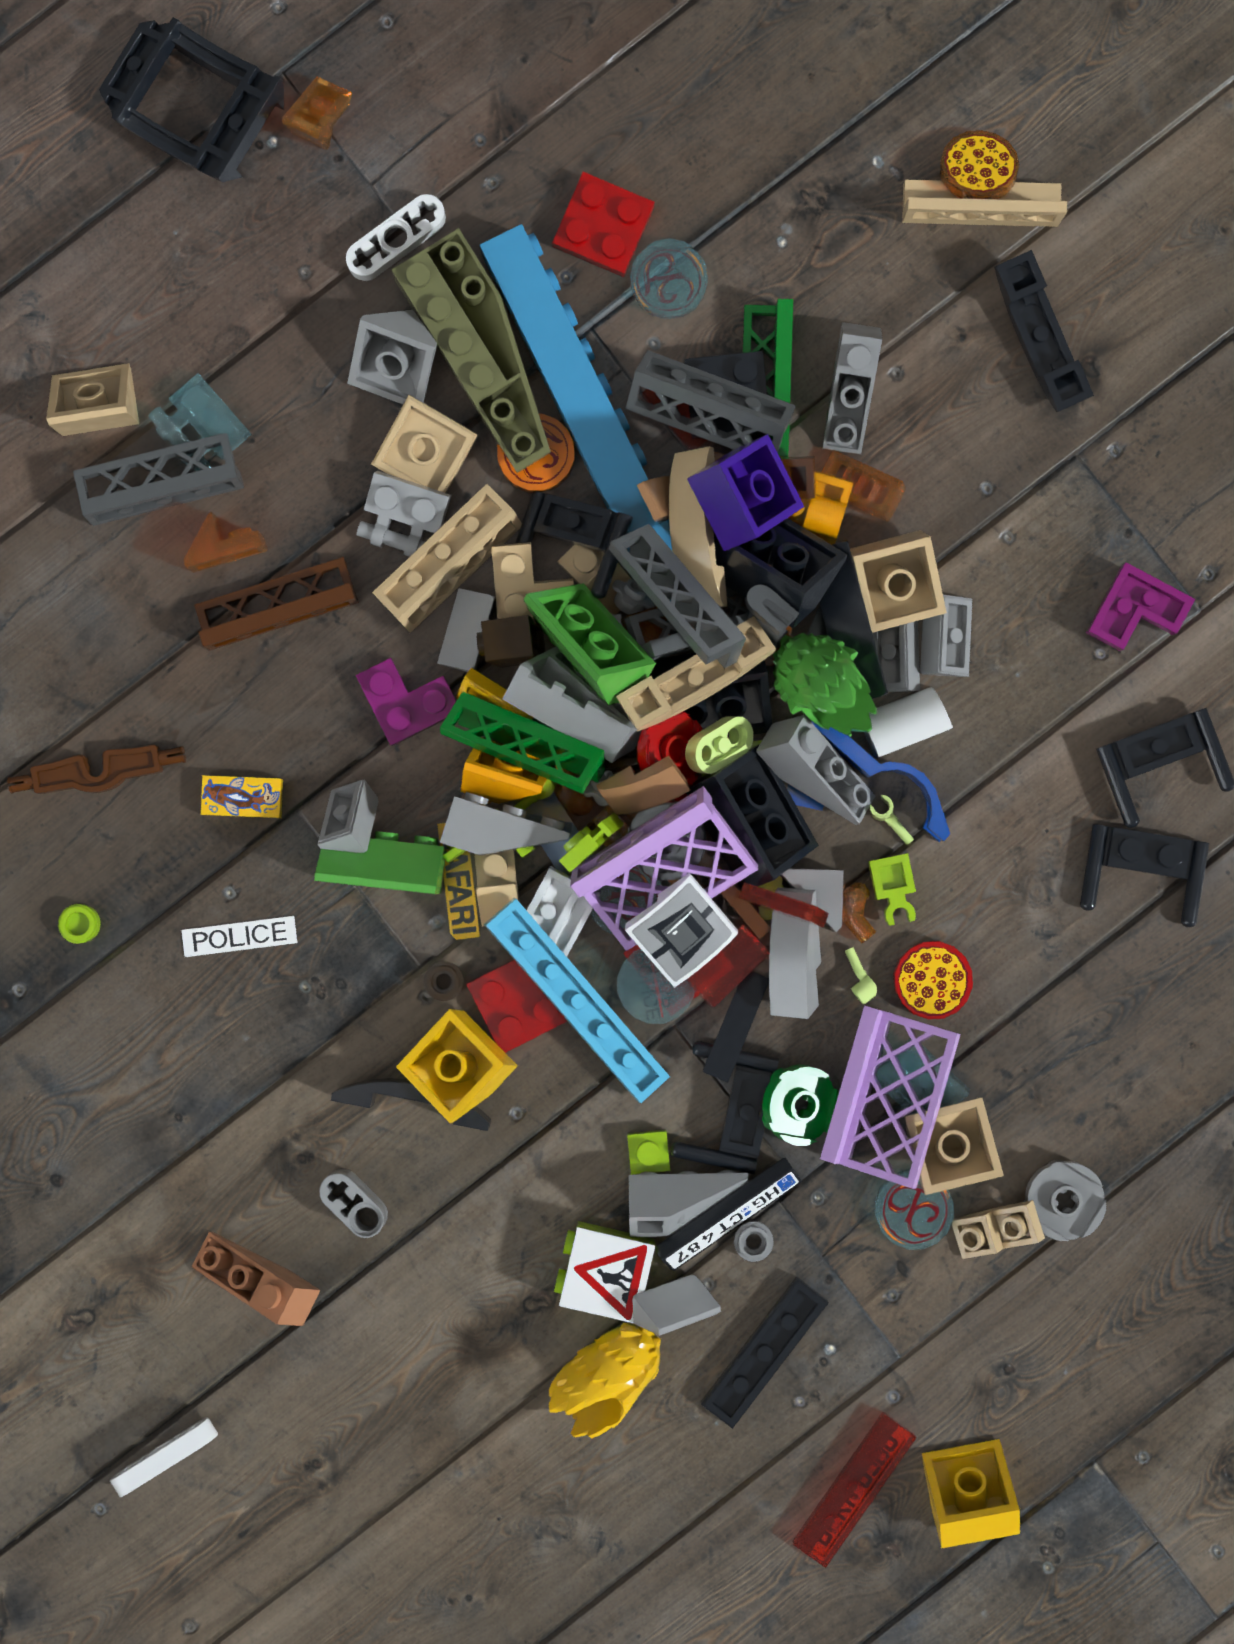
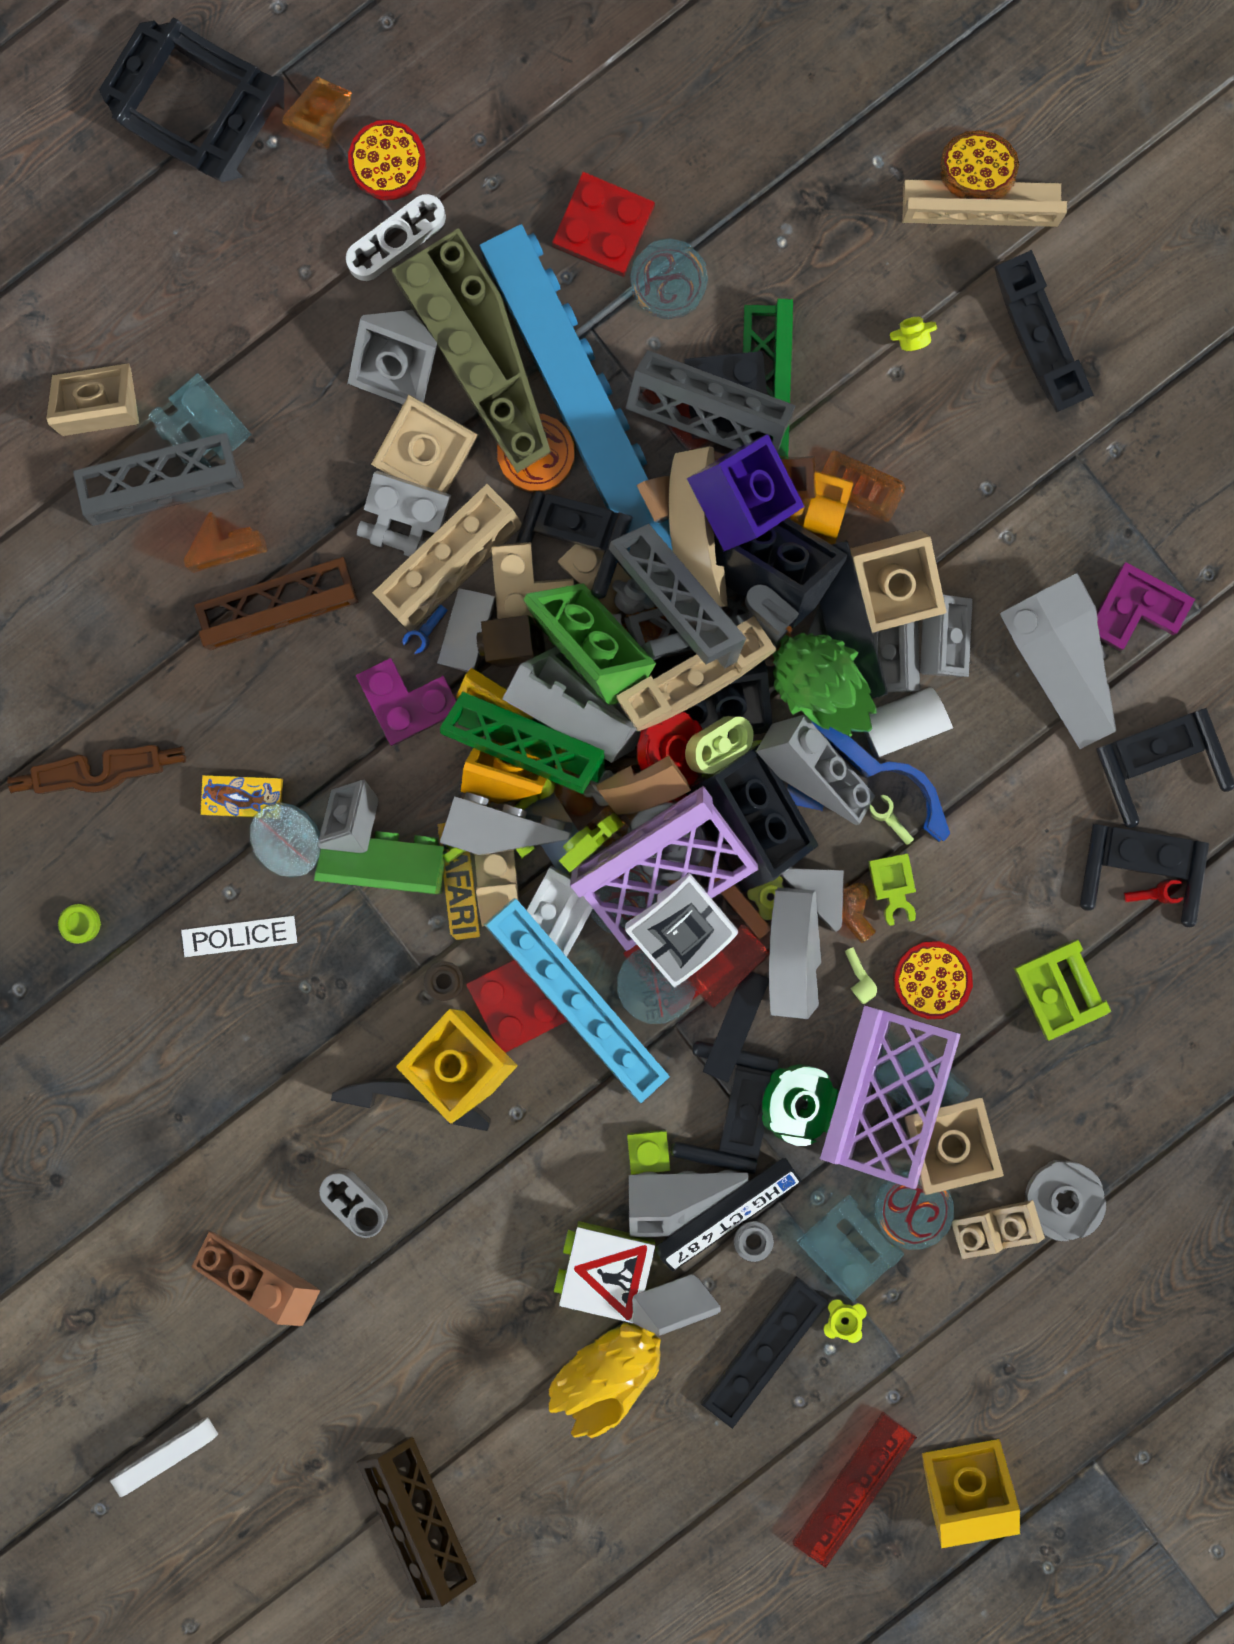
(285, 839): none -> clear light blue piece
(387, 160): none -> tile
(406, 1531): none -> dark brown fence
(426, 629): none -> blue hand
(784, 905): clear red tile -> none
(840, 1257): none -> clear light blue plate
(849, 1331): none -> neon yellow plate
(852, 387): light grey slope -> none
(913, 333): none -> neon yellow plate
(1050, 994): none -> lime plate
(1064, 651): none -> light grey wedge
(1159, 893): none -> red hand

